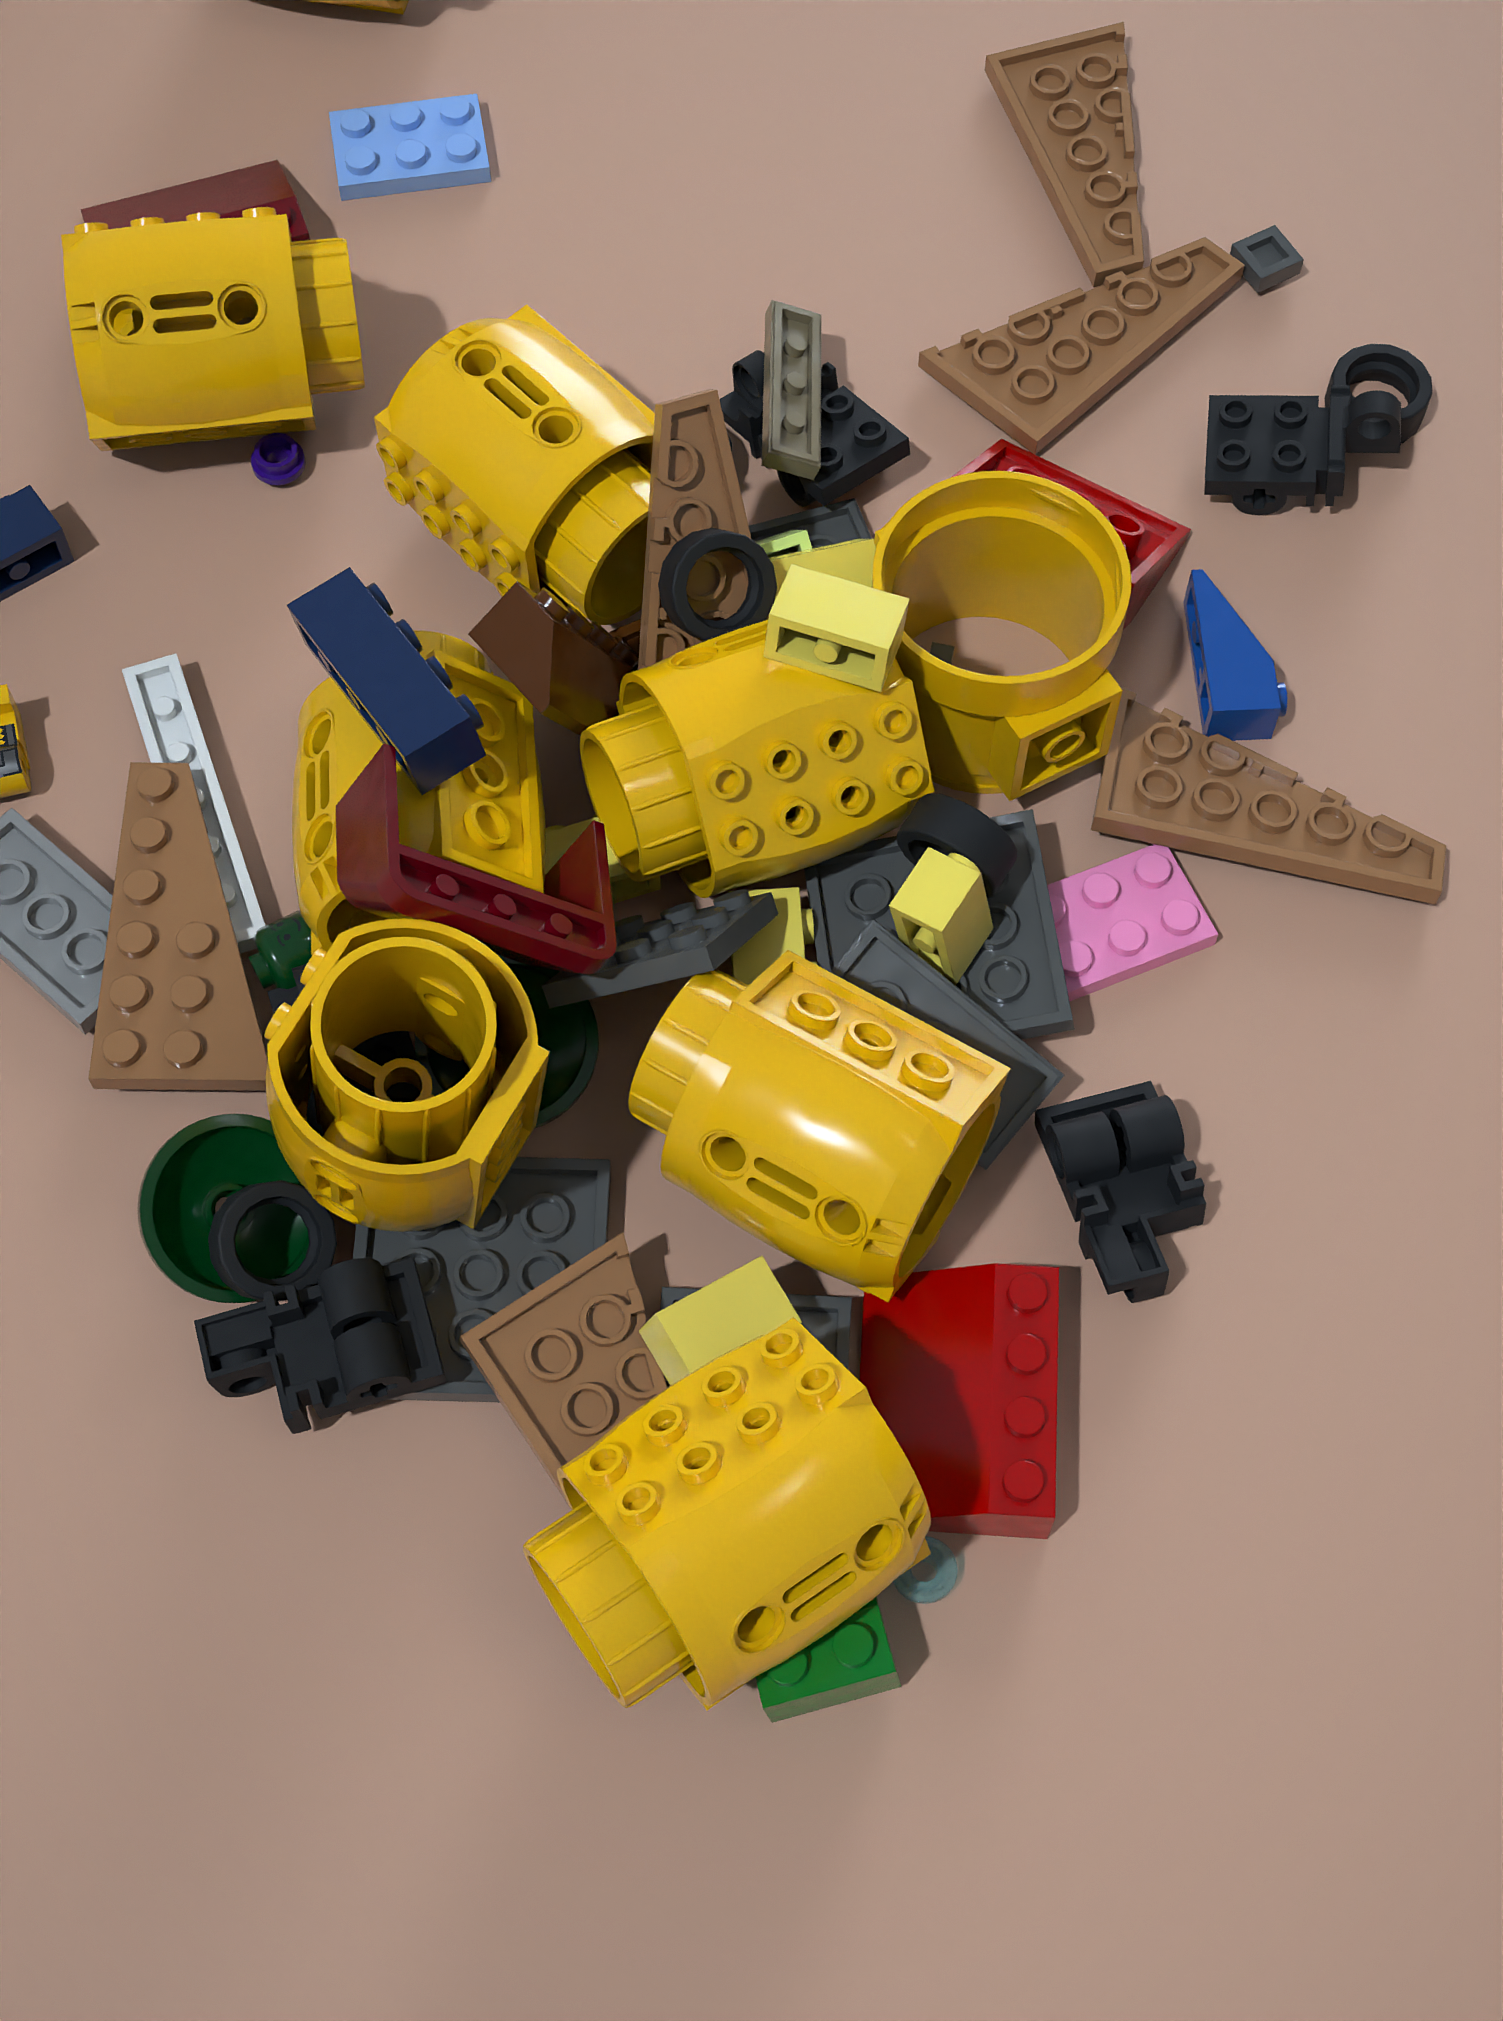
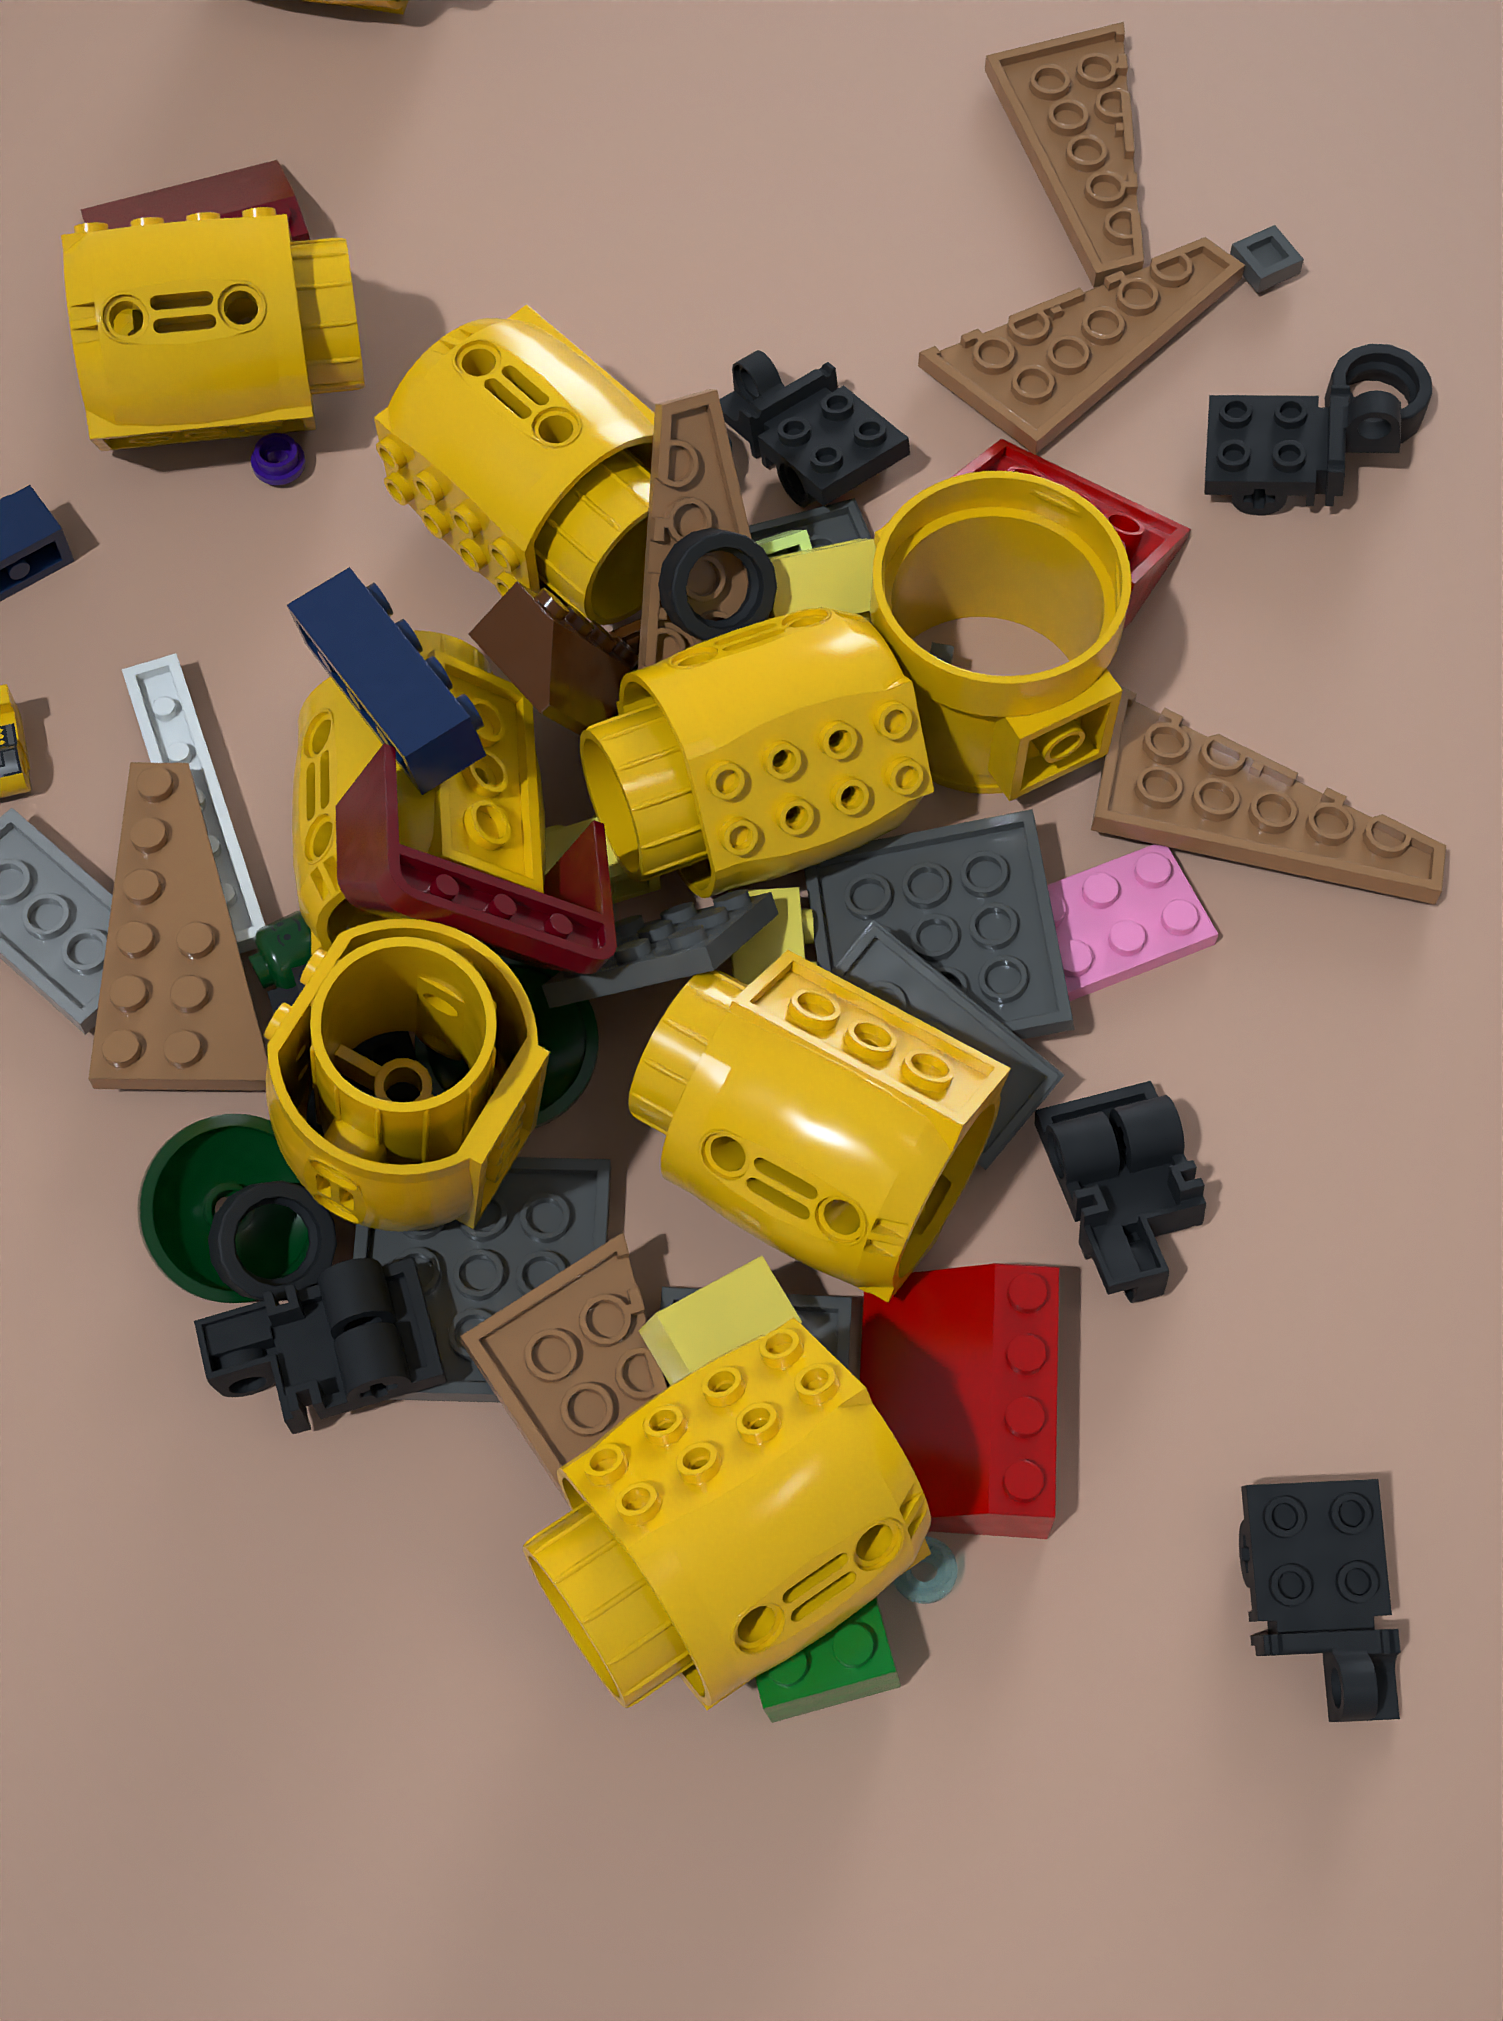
(409, 147): light blue plate -> none
(792, 390): dark tan tile -> none
(835, 627): light yellow brick -> none
(943, 912): light yellow brick -> none
(958, 828): black tyre -> none
(1230, 667): blue slope -> none
(1318, 1582): none -> black plate

